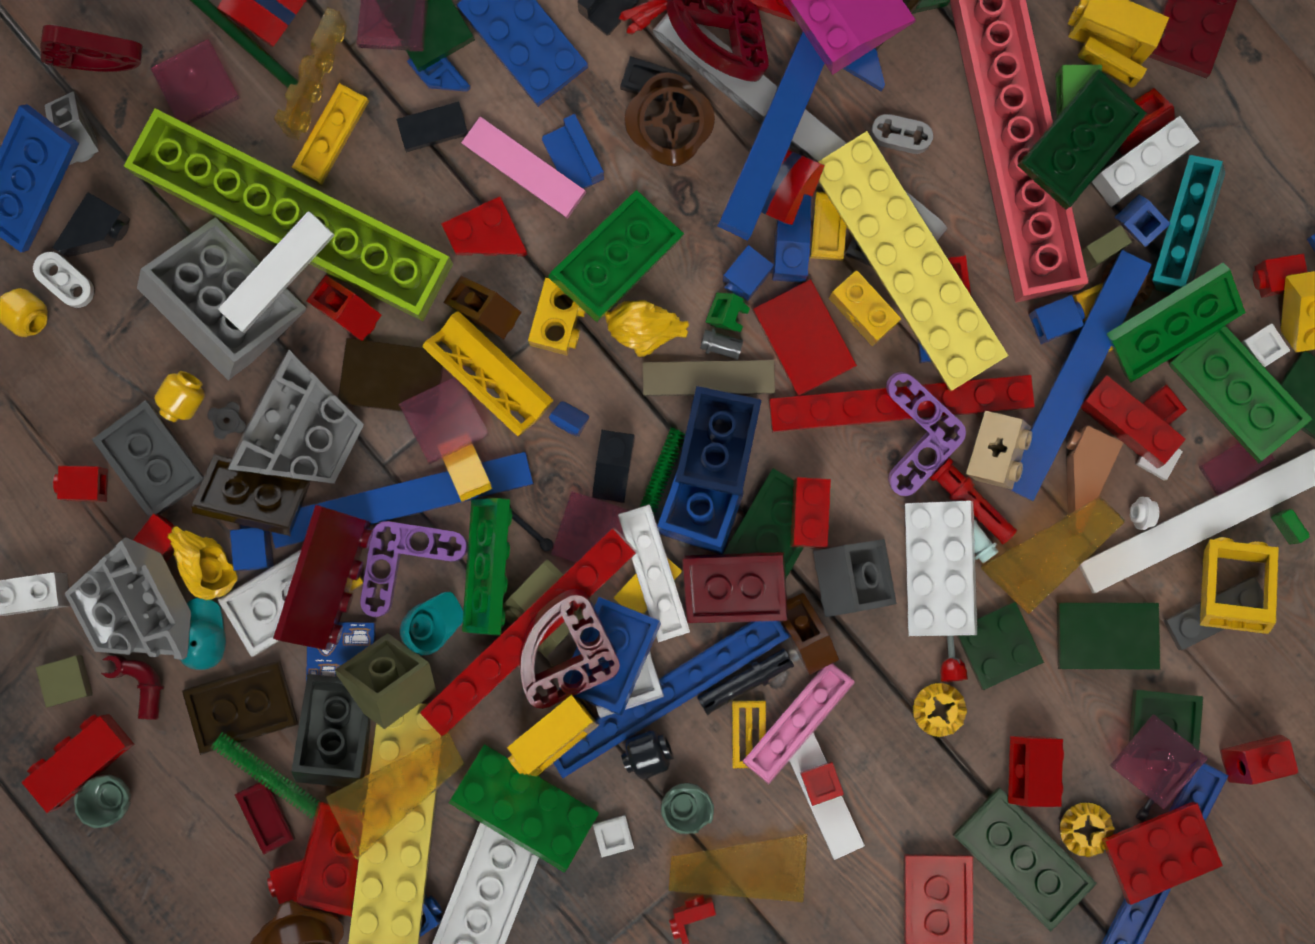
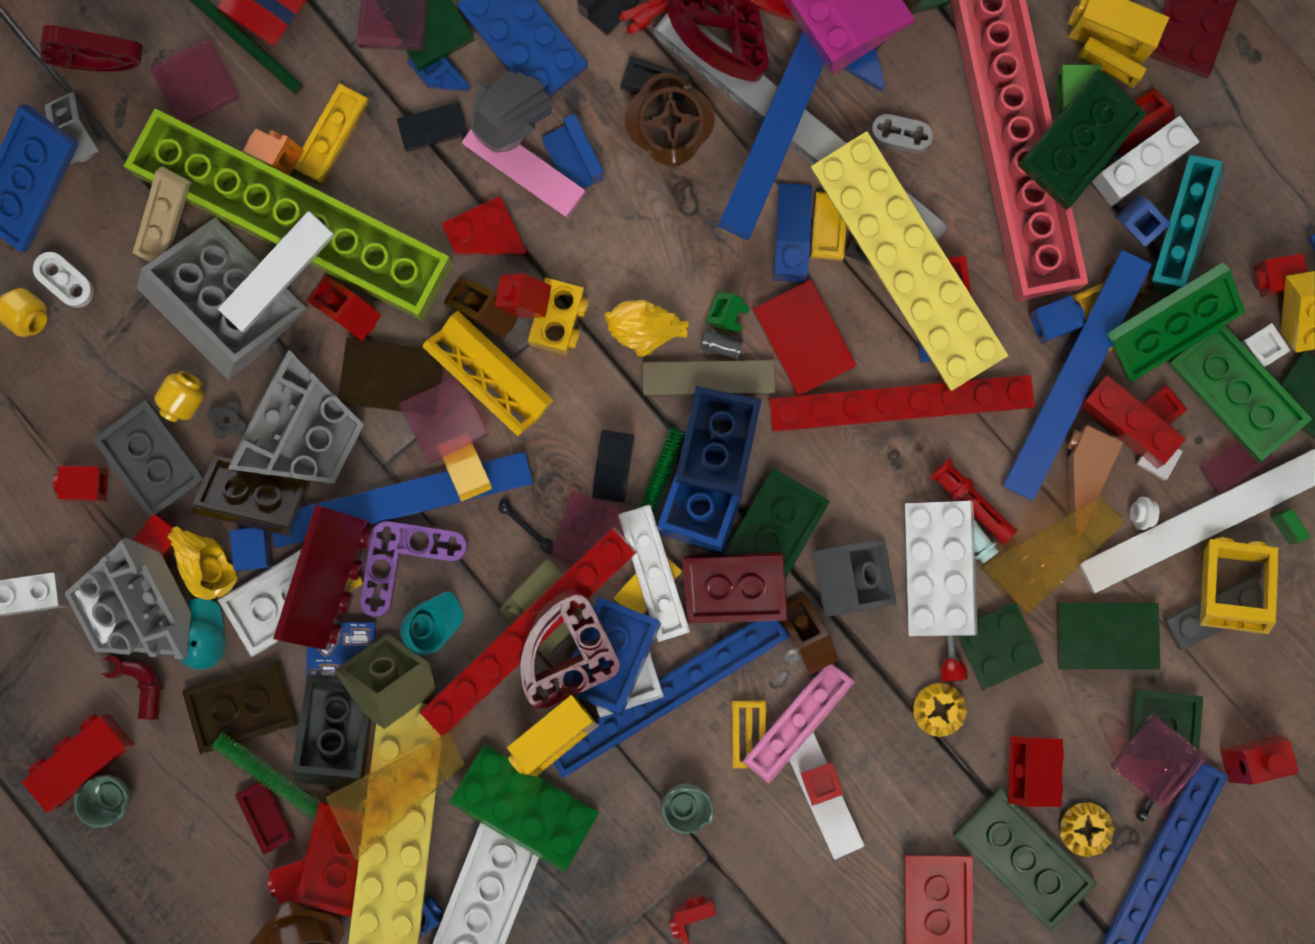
(64, 681): olive piece -> none
(92, 228): black slope -> none
(161, 214): none -> tan tile
(274, 150): none -> orange brick
(311, 73): clear yellow wing -> none
(486, 566): green plate -> none
(508, 111): none -> dark grey hair
(523, 296): none -> red brick
(569, 418): blue slope -> none
(613, 836): white tile -> none
(616, 255): green plate -> none
(647, 754): black head -> none
(745, 681): black pin -> none
(747, 273): blue brick -> none
(751, 870): clear yellow wing -> none
(794, 179): red slope -> none
(810, 512): red brick -> none
(864, 308): yellow brick -> none
(933, 438): medium lavender beam -> none
(997, 433): tan brick -> none
(1105, 247): olive piece -> none
(1162, 852): red plate -> none

